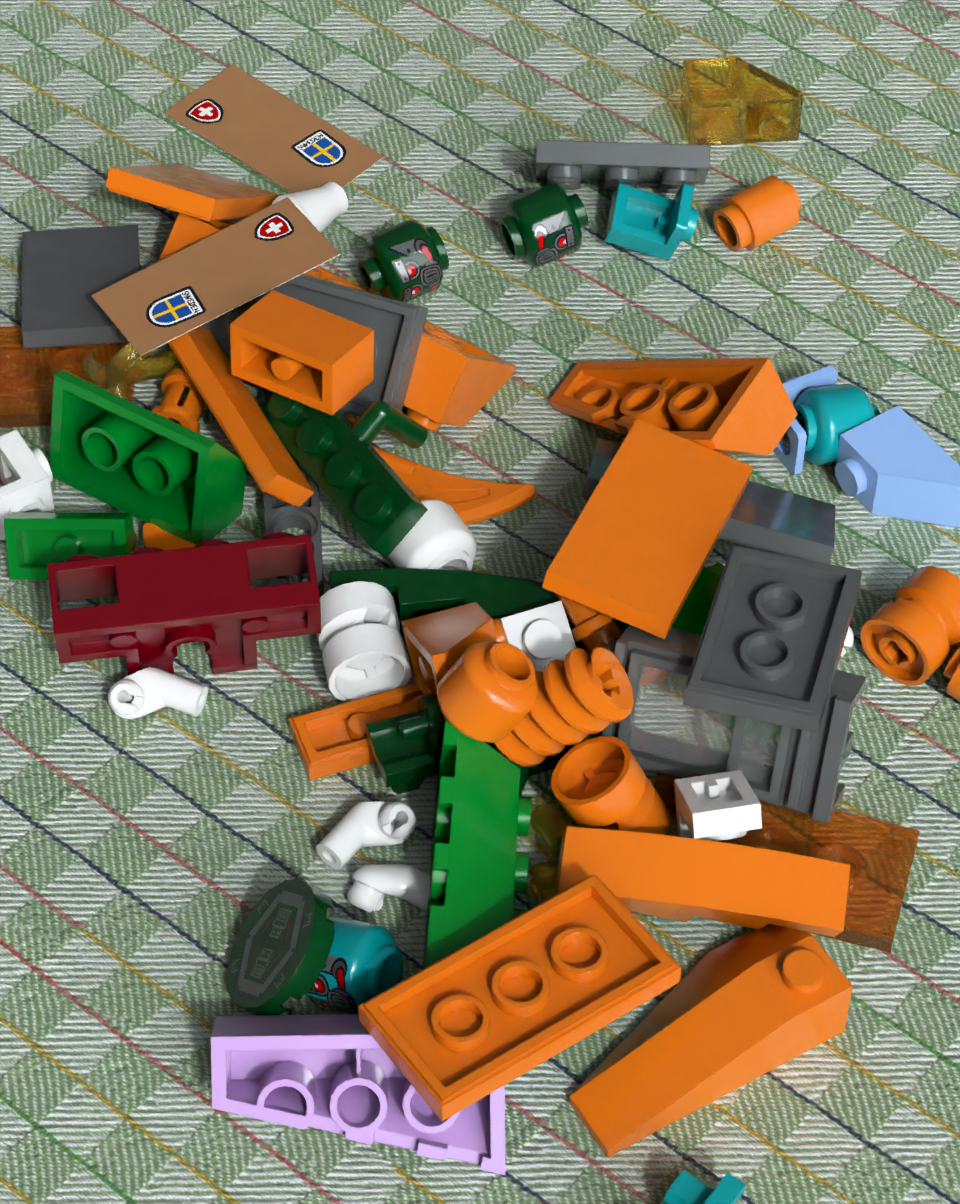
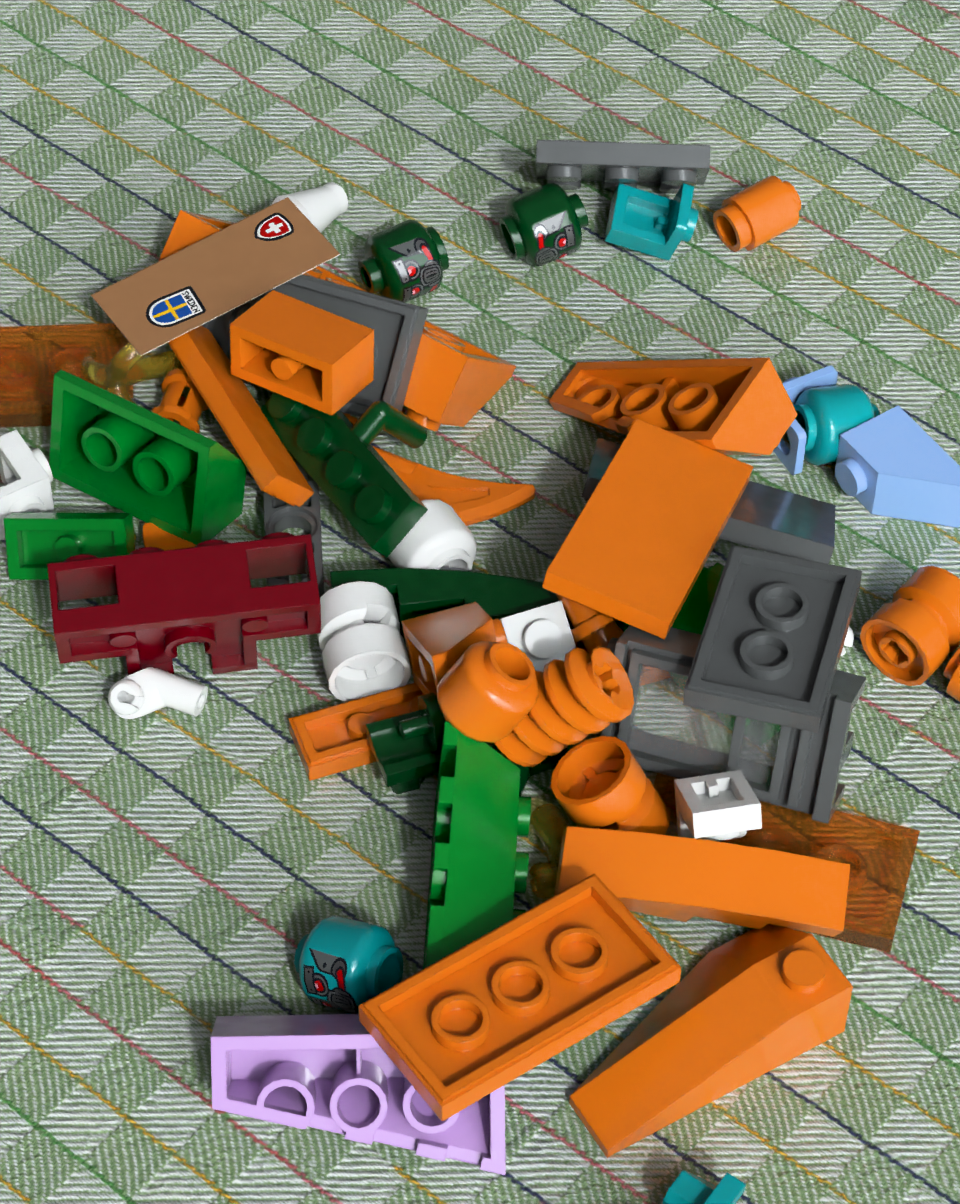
(62, 274): dark grey tile -> none
(189, 191): orange tile -> none
(272, 133): medium nougat sticker -> none
(280, 948): dark green tile -> none
(366, 826): white arm -> none
(397, 880): white arm -> none
(737, 103): clear yellow slope -> none

